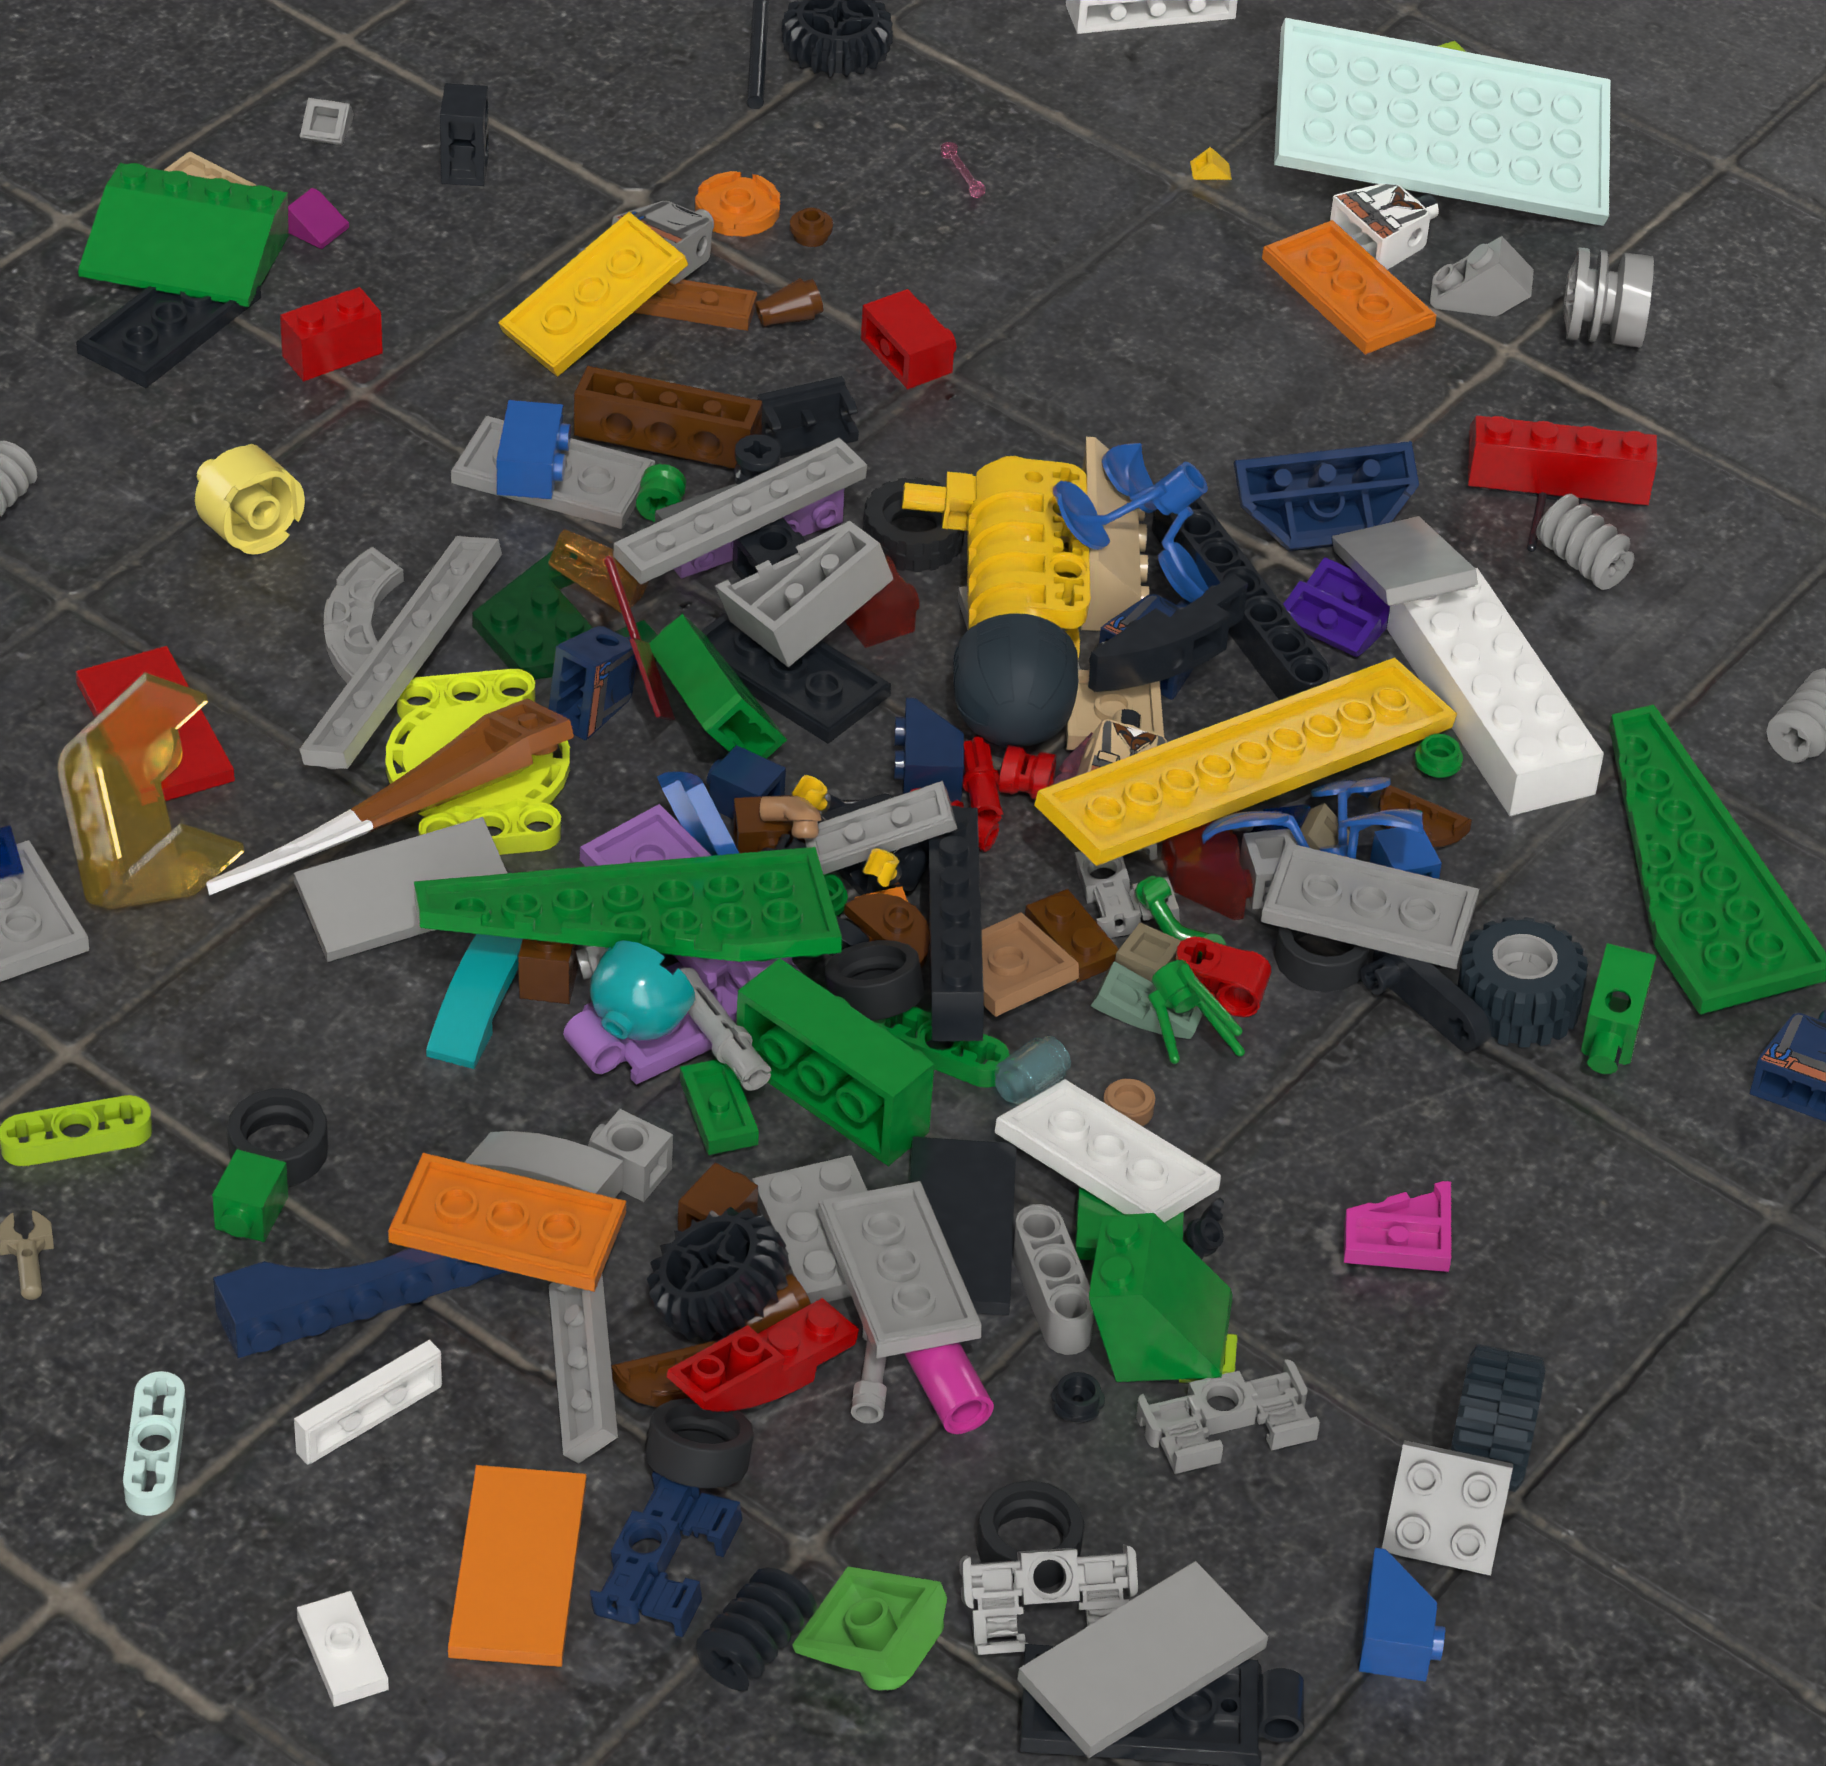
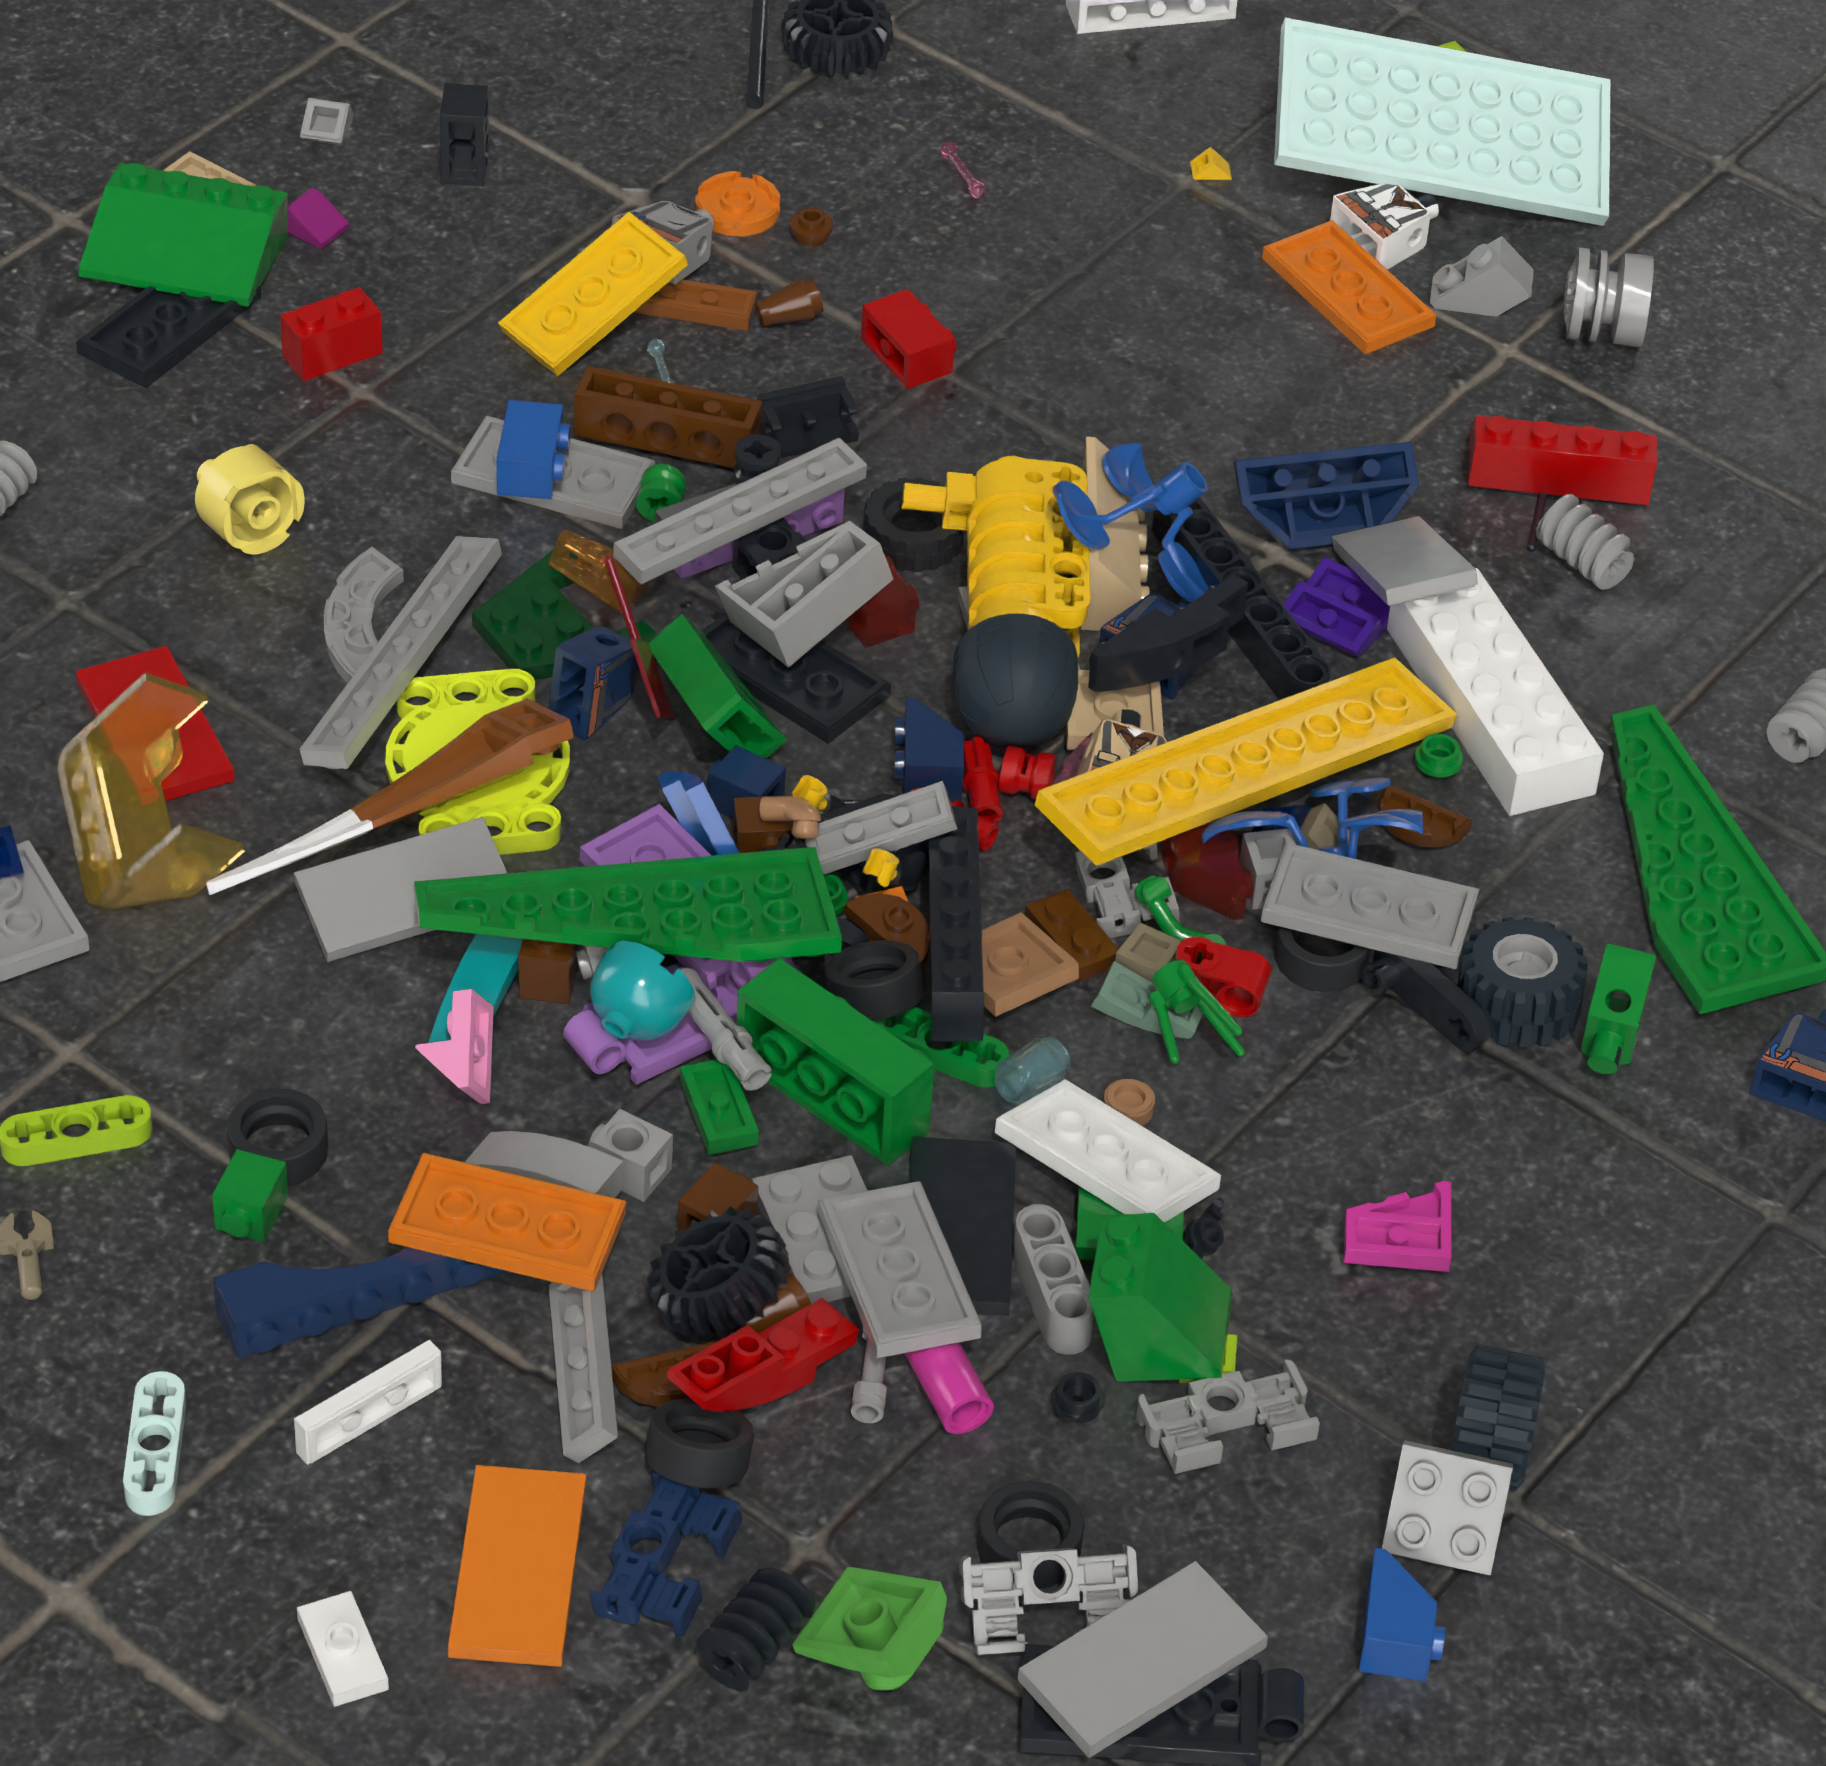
(468, 1054): none -> bright pink slope
(656, 348): none -> clear light blue hinge
(1405, 851): blue panel -> none

